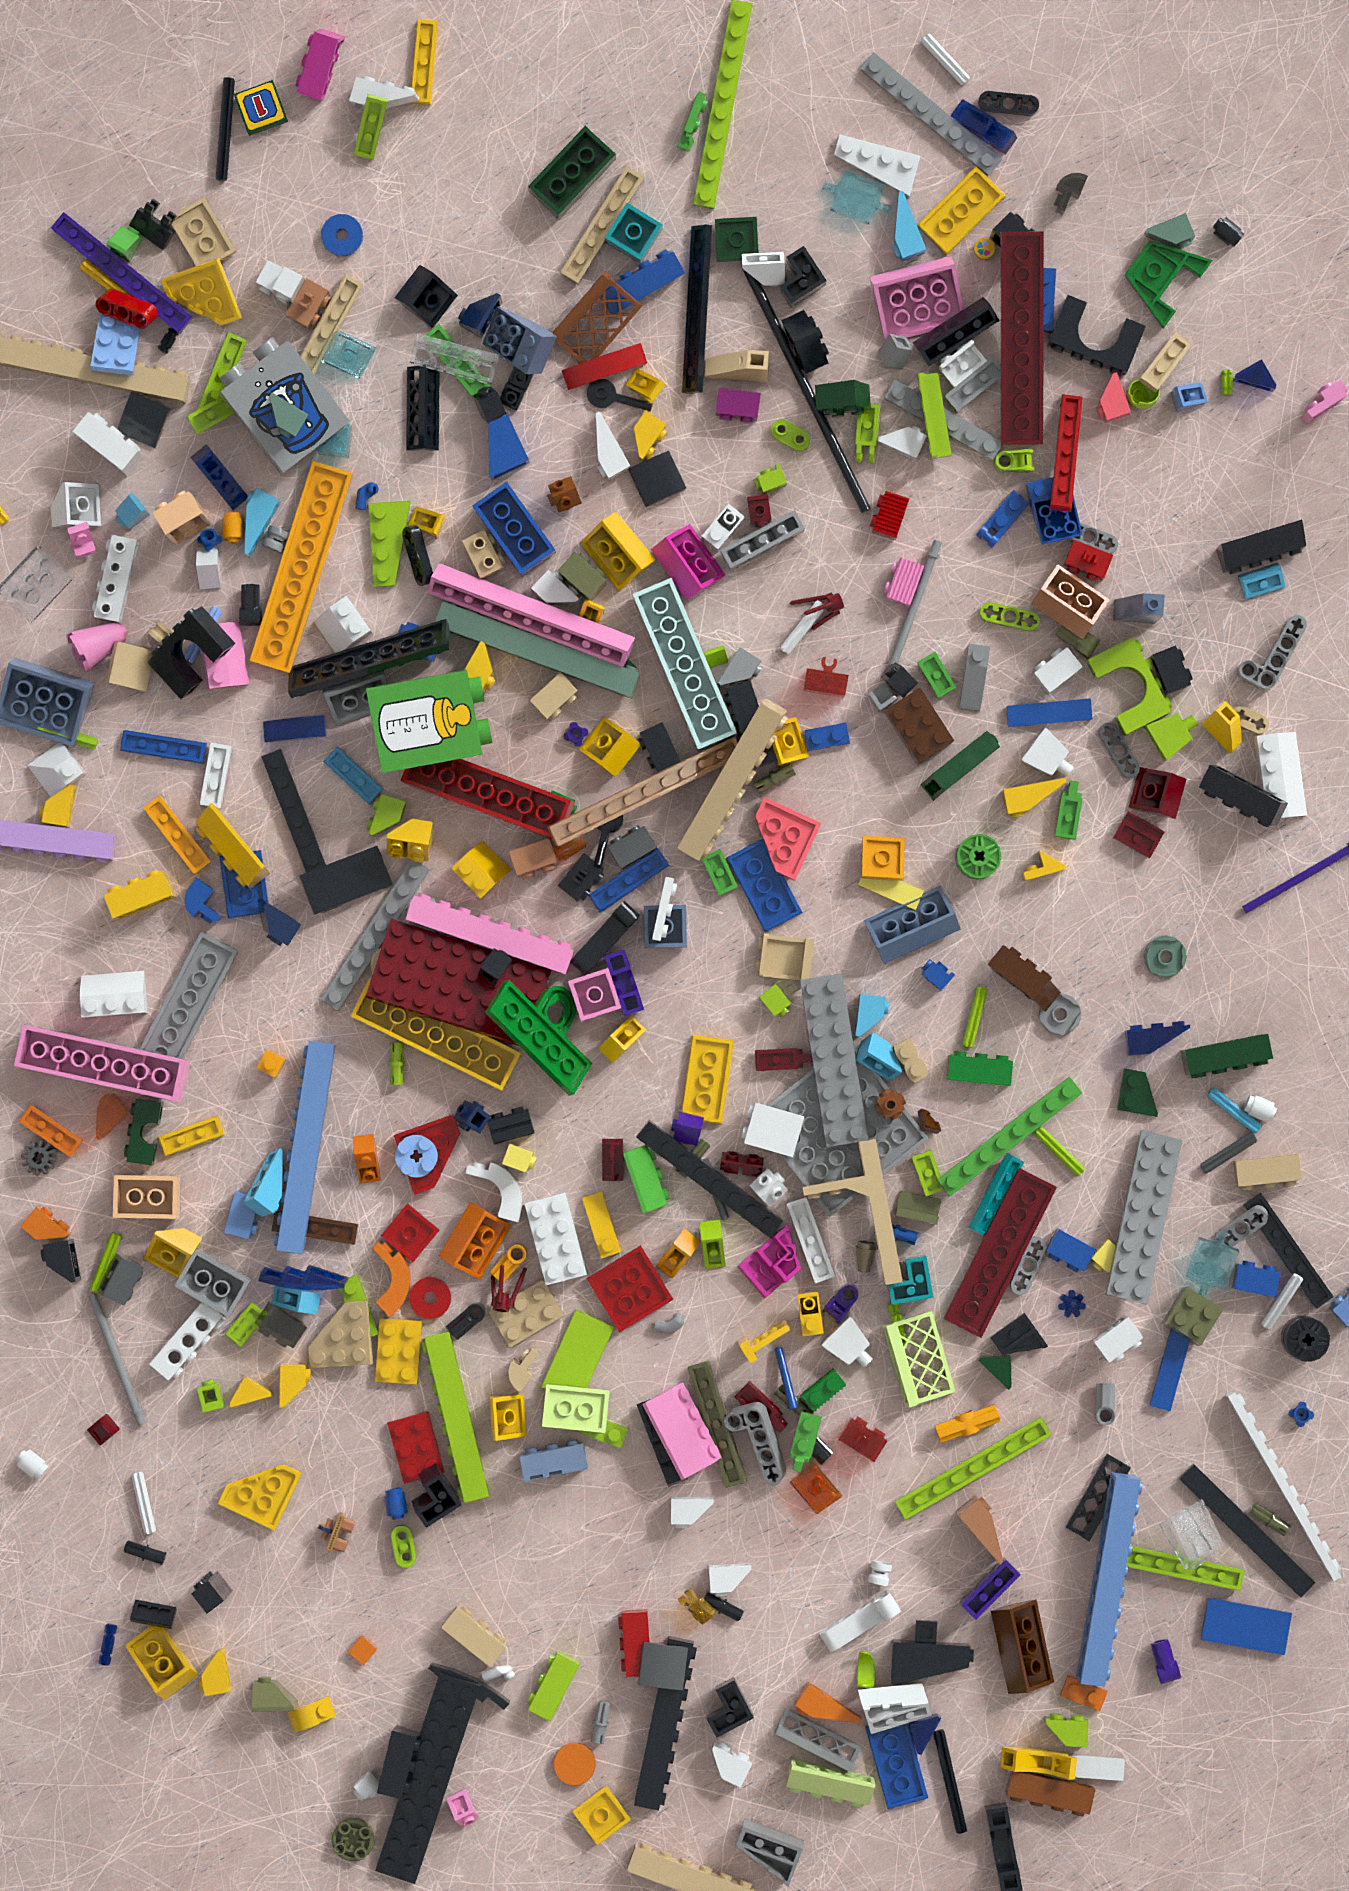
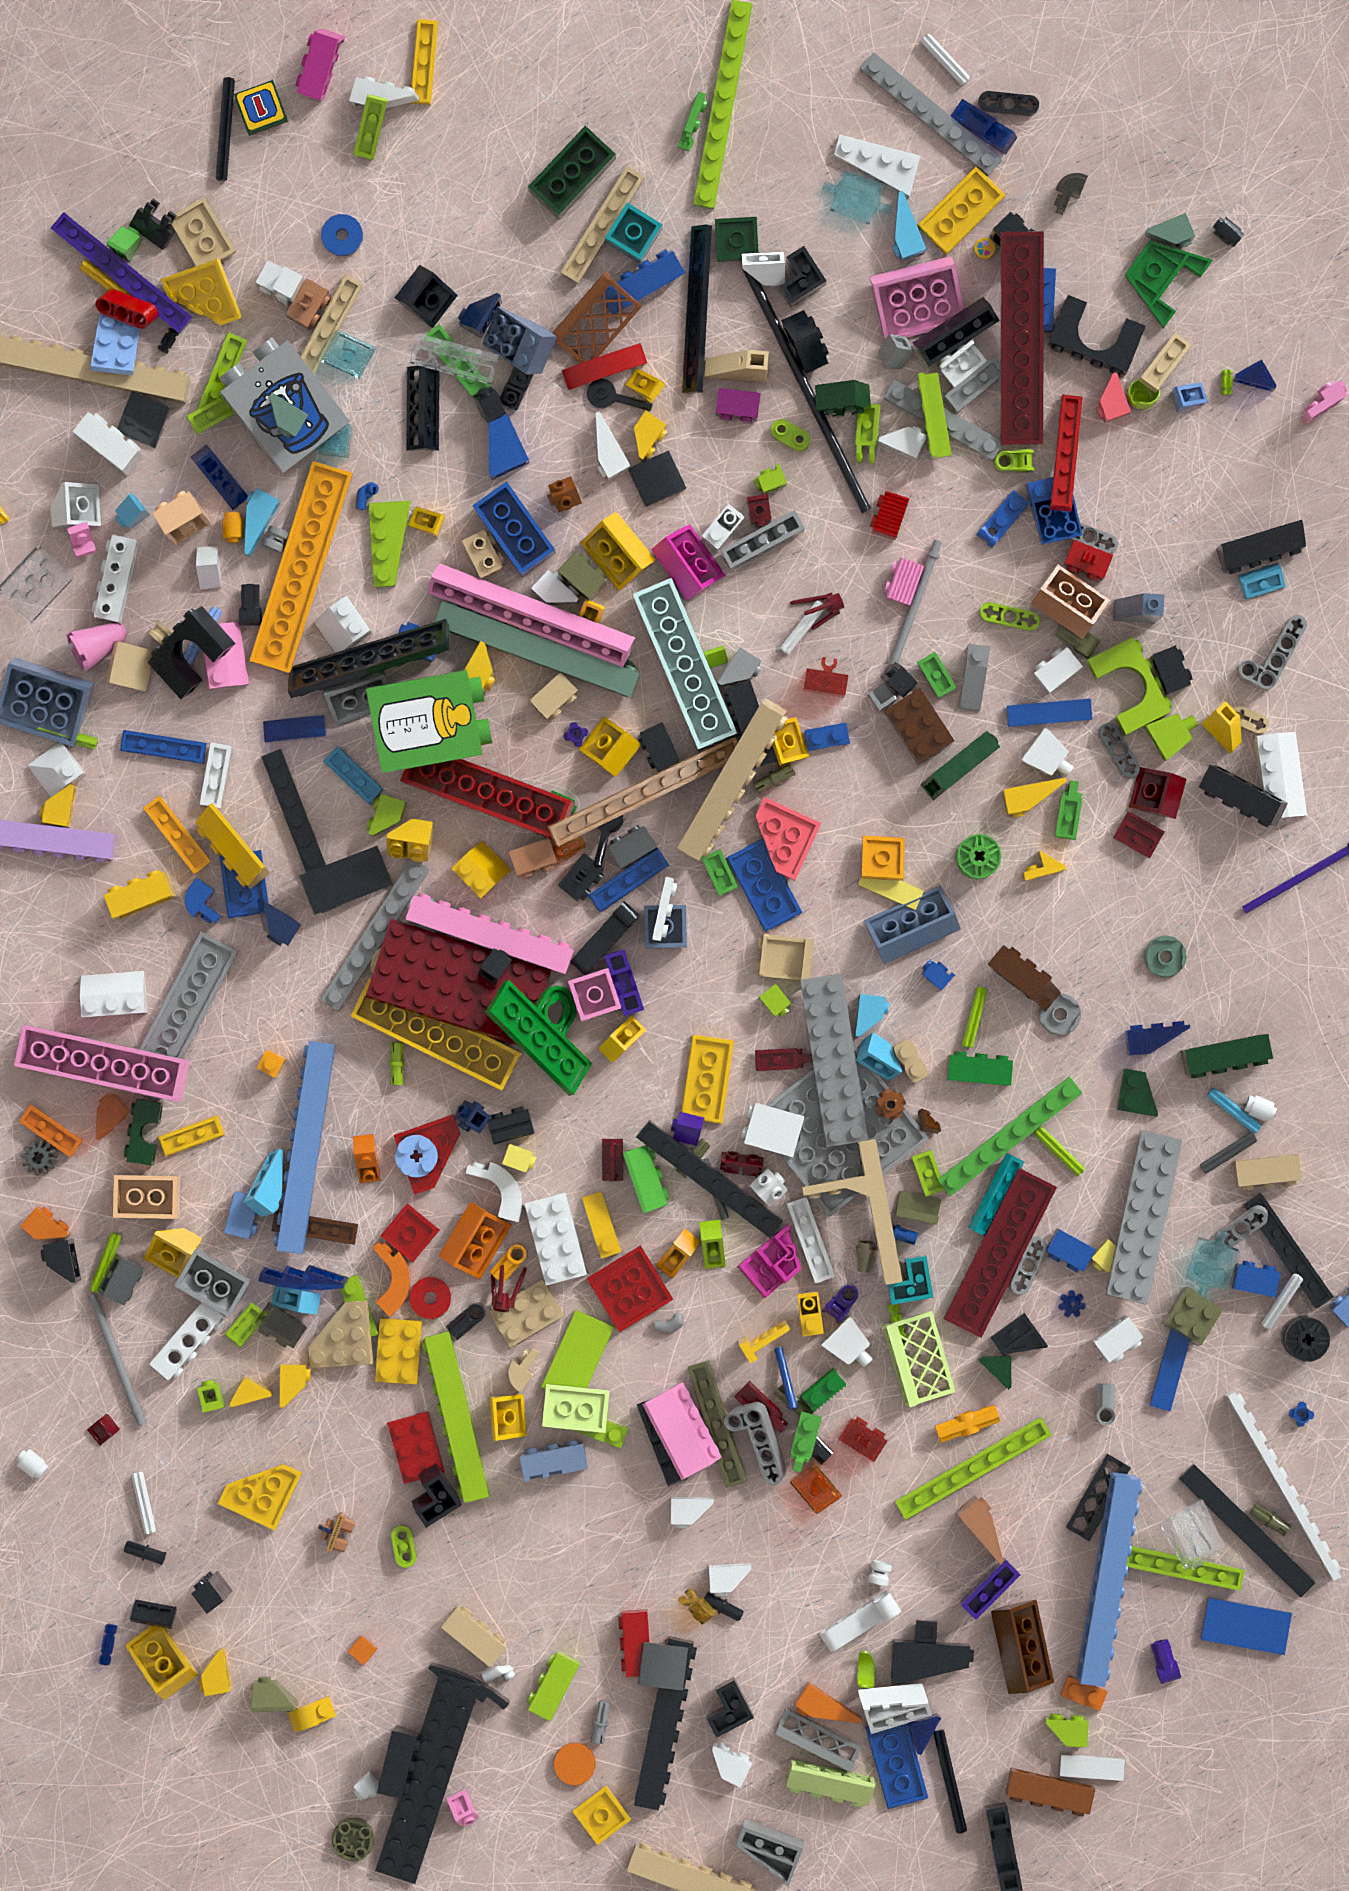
(205, 537): blue plate -> none
(395, 1503): blue brick -> none
(415, 544): black beam -> none
(1038, 1760): yellow arch -> none

